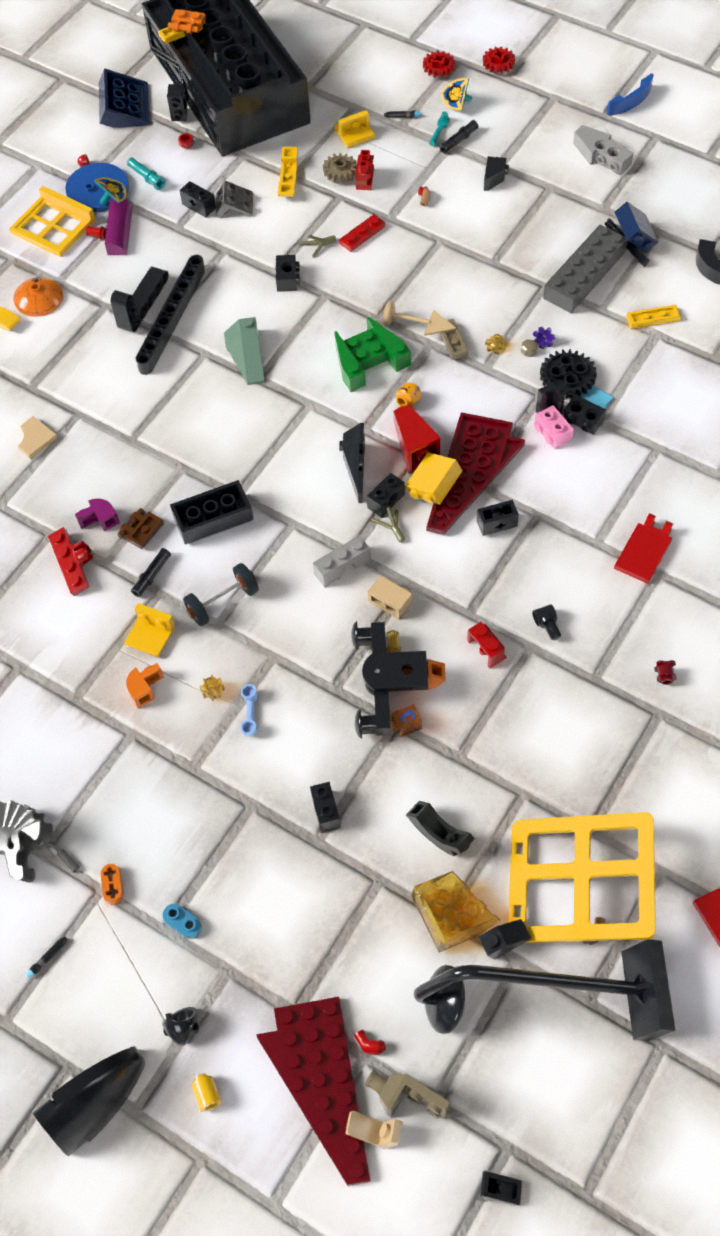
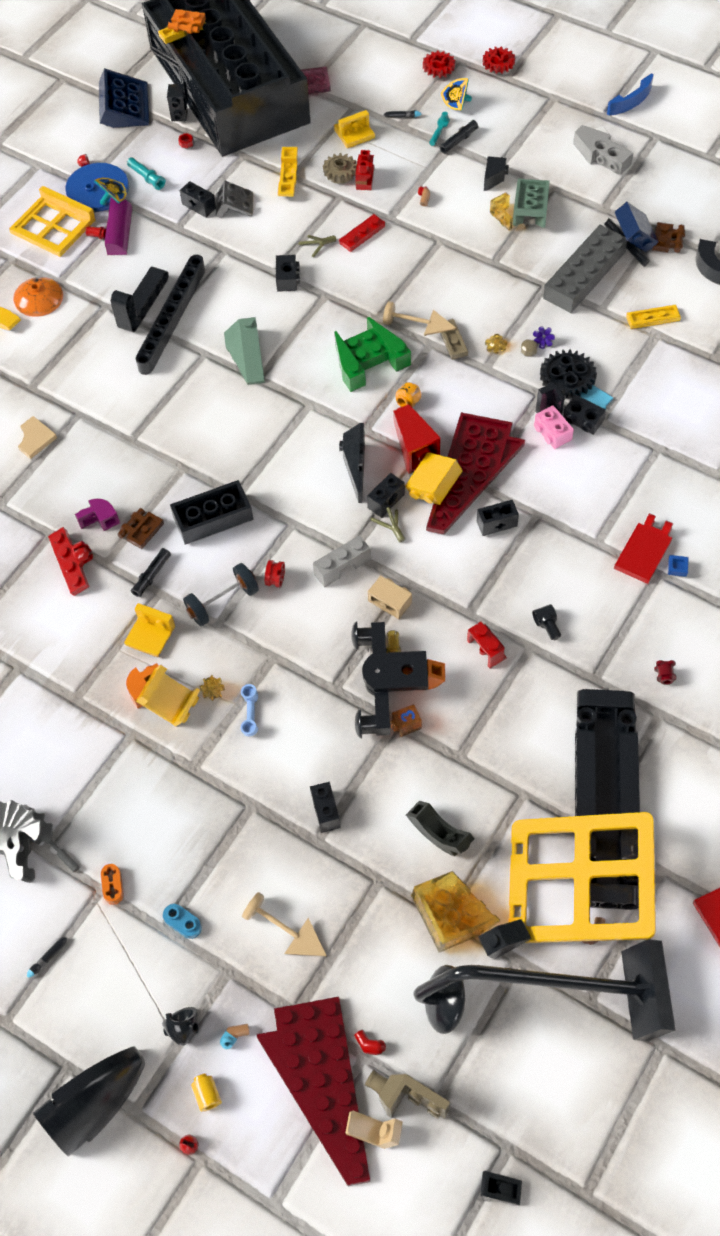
(167, 697): none -> yellow panel
(187, 1149): none -> red hinge
(231, 1035): none -> arm
(274, 573): none -> red wheel
(304, 941): none -> tan piece
(317, 80): none -> clear pink plate
(497, 209): none -> clear yellow bracket
(531, 201): none -> sand green plate
(608, 785): none -> black panel
(664, 233): none -> reddish brown plate
(678, 565): none -> blue plate

